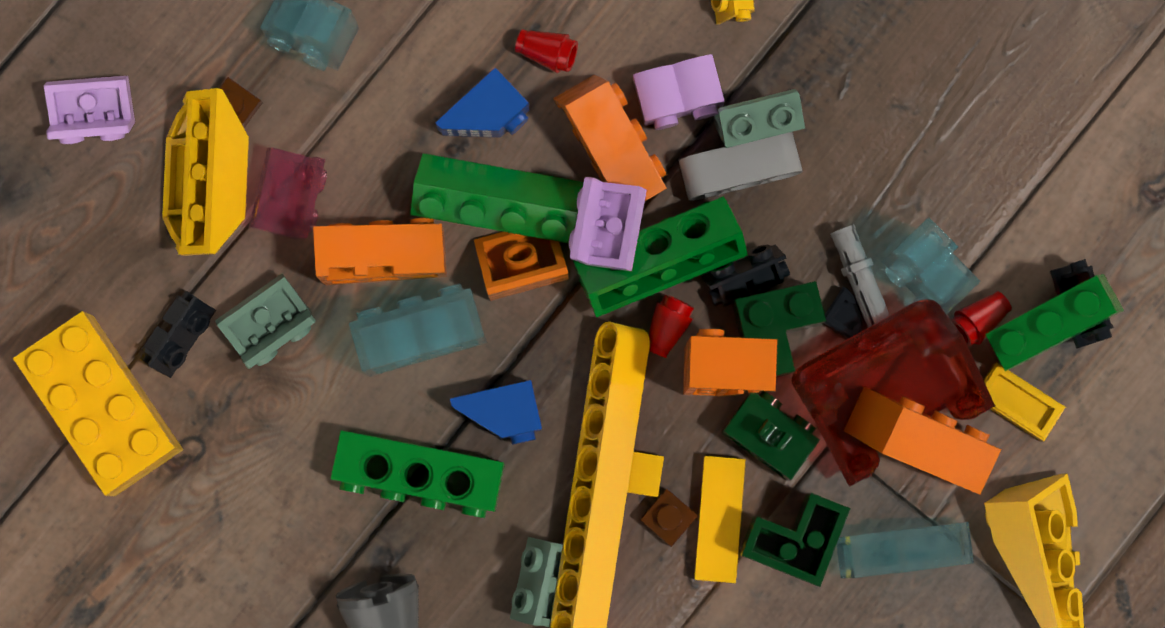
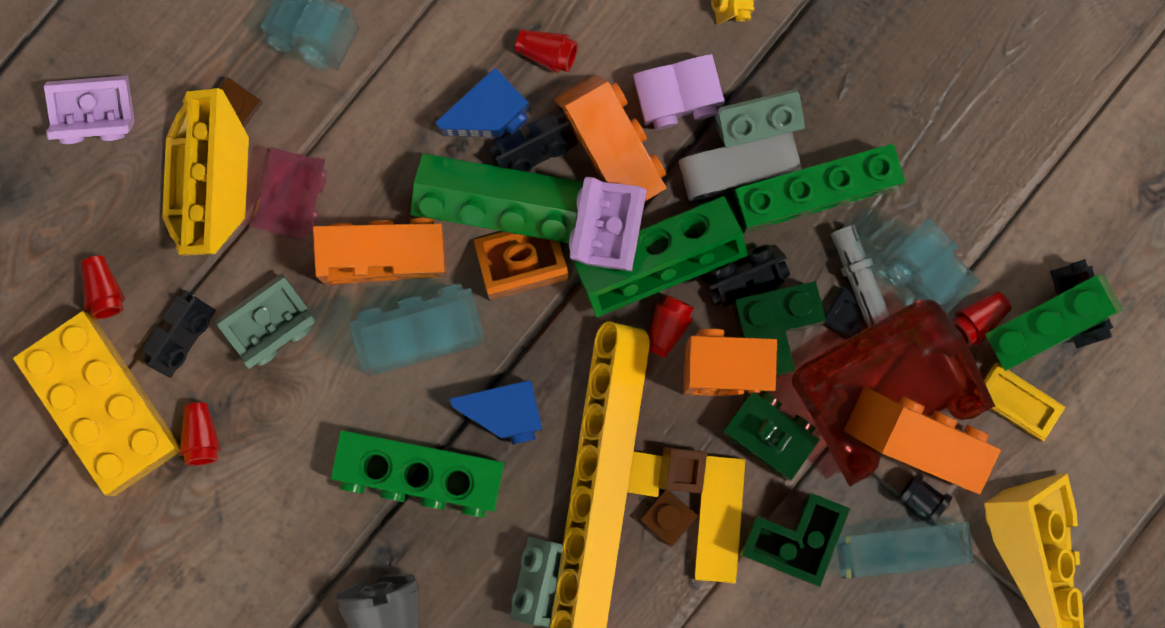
(100, 289): none -> red cone
(198, 436): none -> red cone
(550, 139): none -> black hinge
(682, 470): none -> reddish brown plate
(818, 188): none -> green brick
(924, 498): none -> black bush

